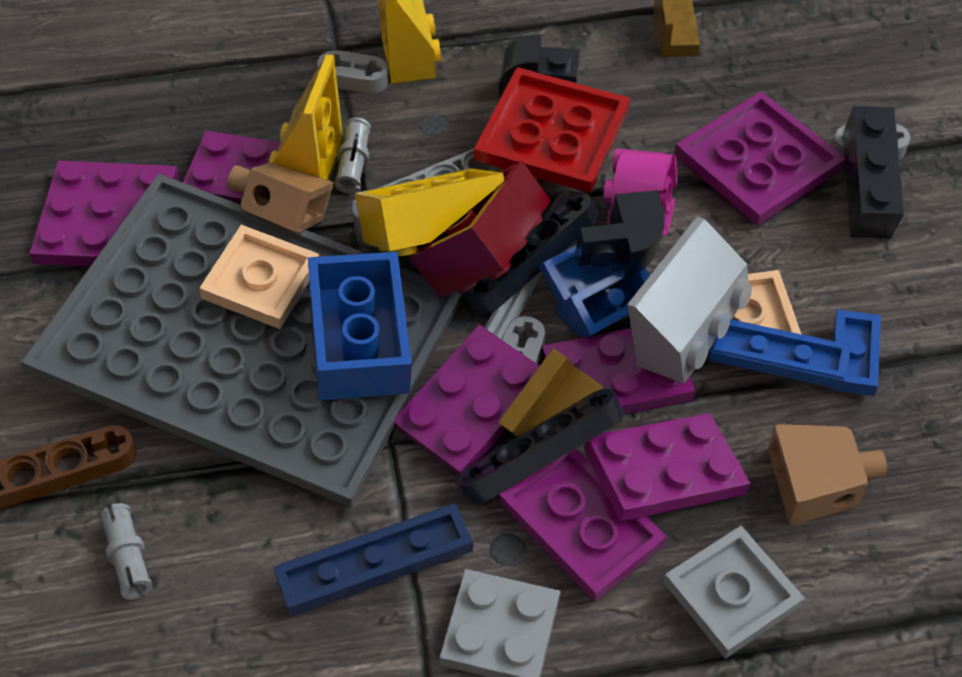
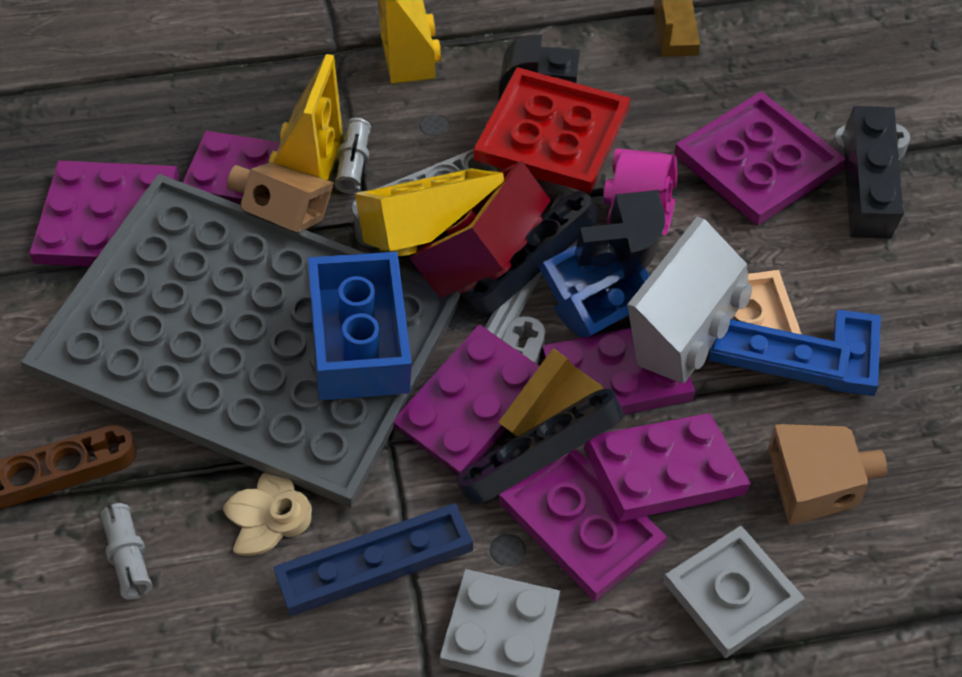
(258, 276): light nougat plate -> none
(263, 514): none -> tan plate
(355, 72): light grey beam -> none

